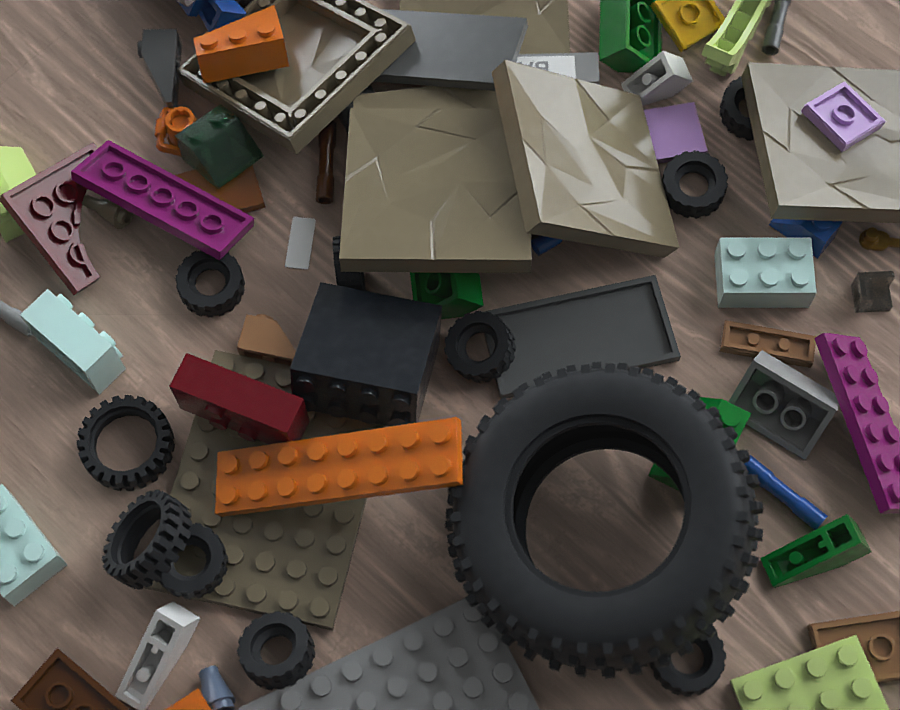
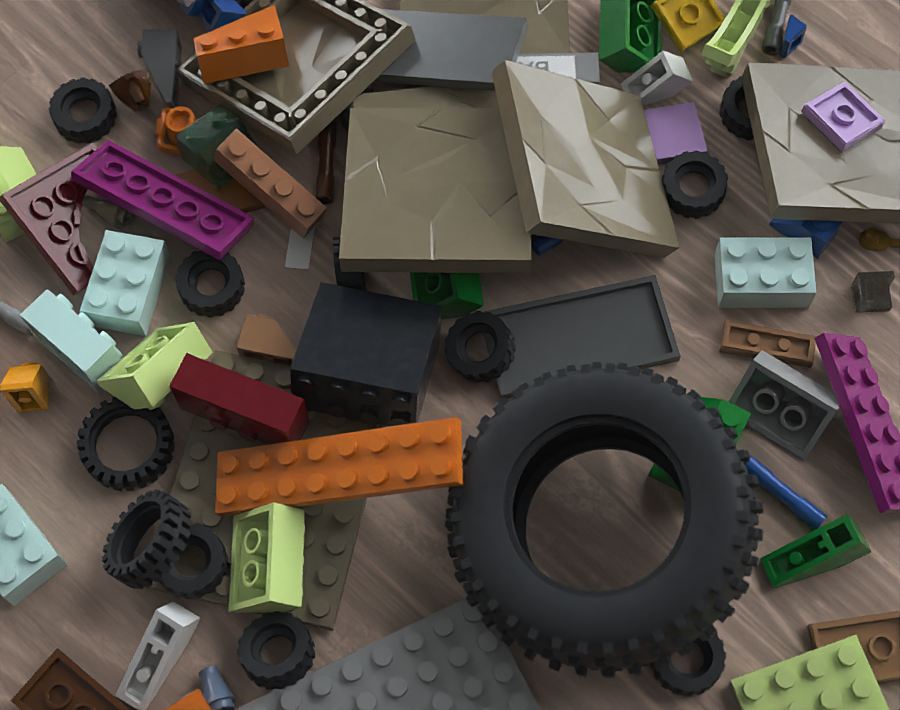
(27, 387): none -> light orange slope
(79, 90): none -> black tyre
(126, 282): none -> light aqua brick
(133, 89): none -> reddish brown hat
(147, 370): none -> yellowish green slope
(267, 559): none -> yellowish green slope
(269, 183): none -> nougat brick
(793, 36): none -> blue slope

